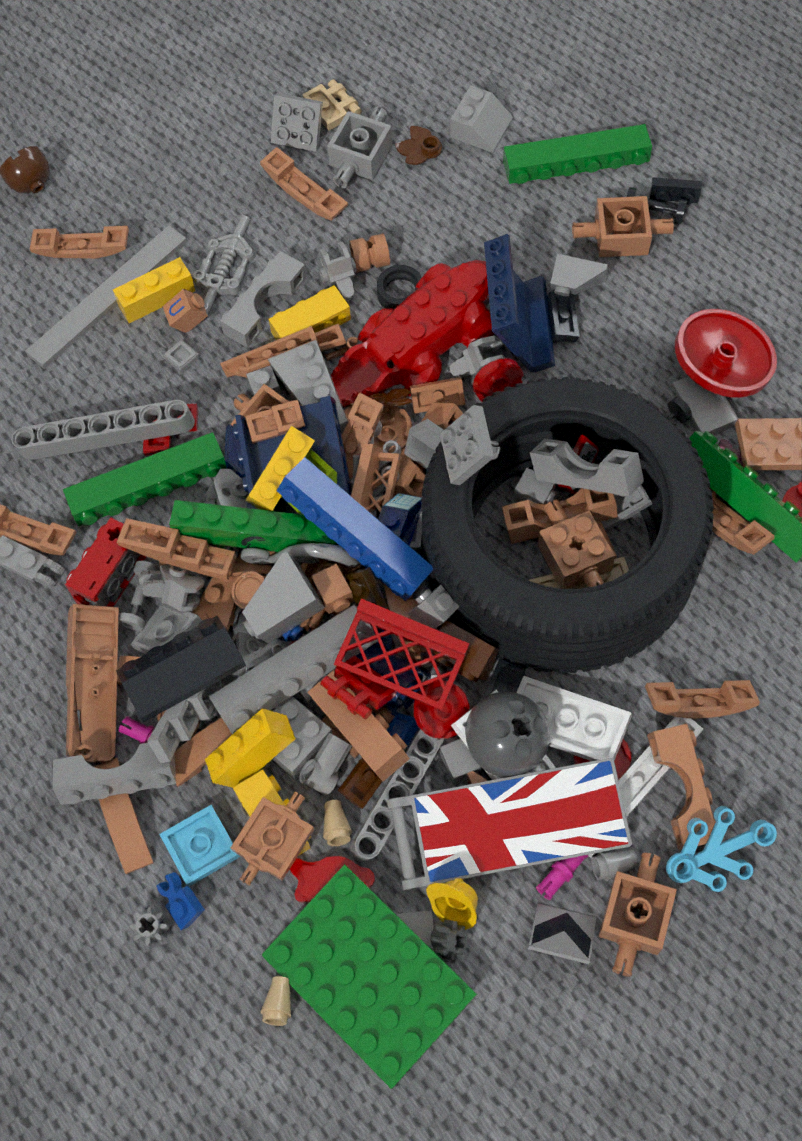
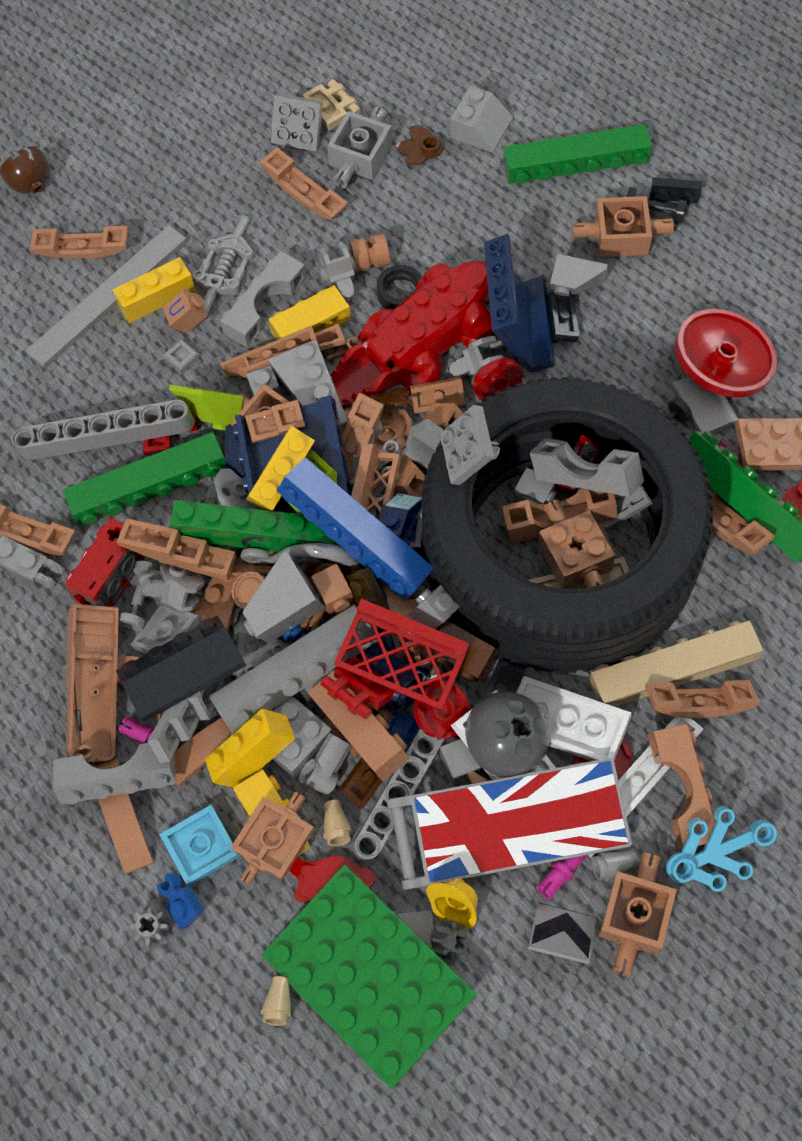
(210, 405): none -> lime slope
(678, 664): none -> tan brick

